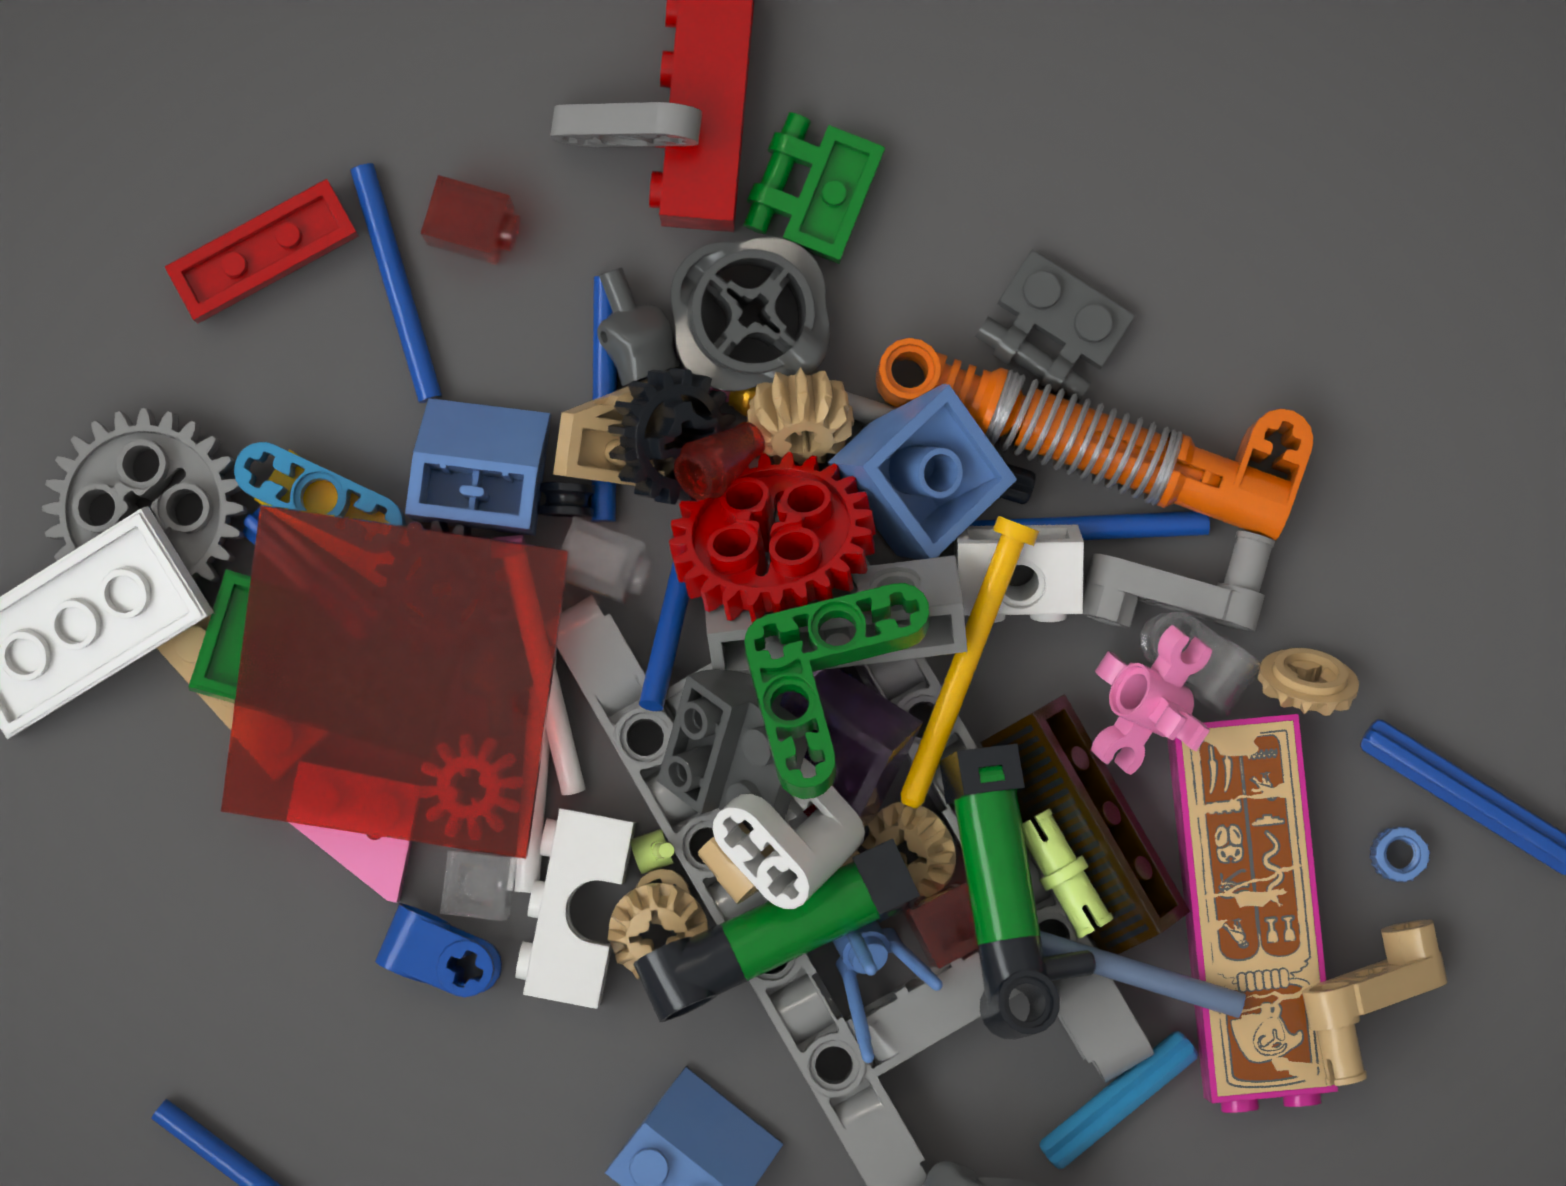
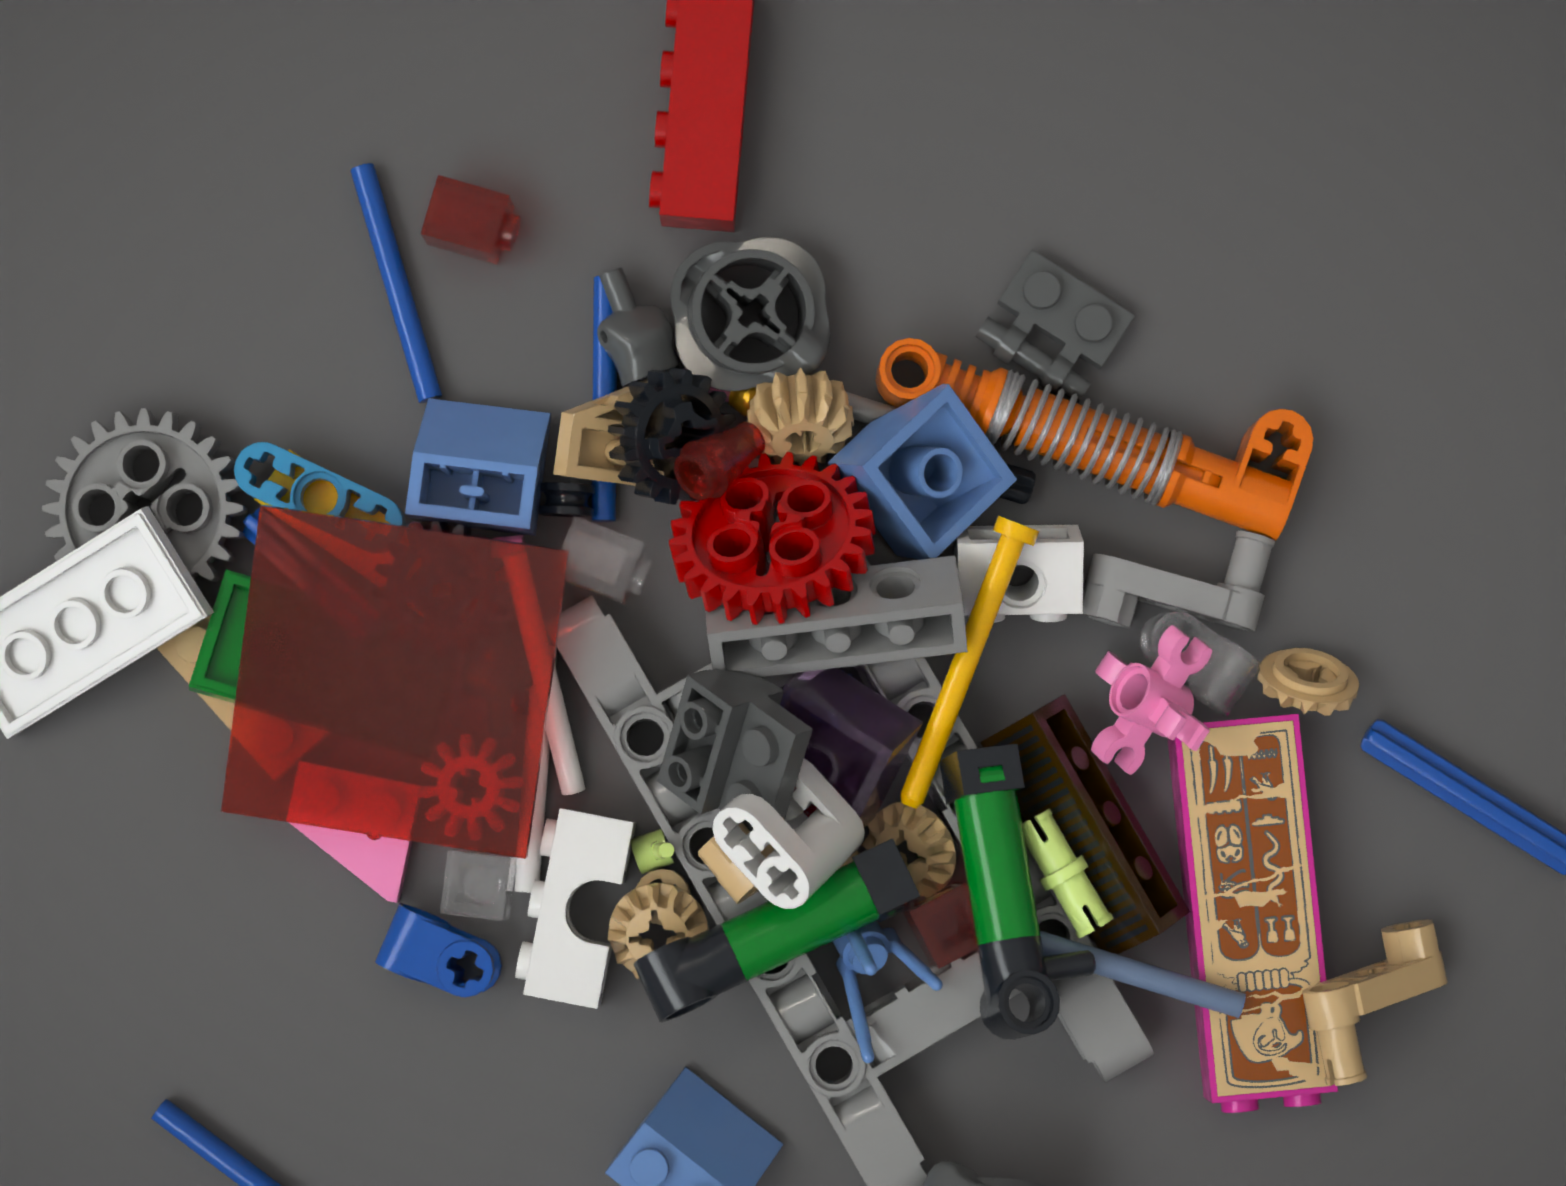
(261, 251): red plate -> none
(626, 124): light grey beam -> none
(665, 644): blue bar -> none
(796, 669): green beam -> none
(831, 194): green plate -> none
(1118, 1100): dark azure axle -> none
(1125, 525): blue bar -> none
(1383, 866): medium blue axle -> none

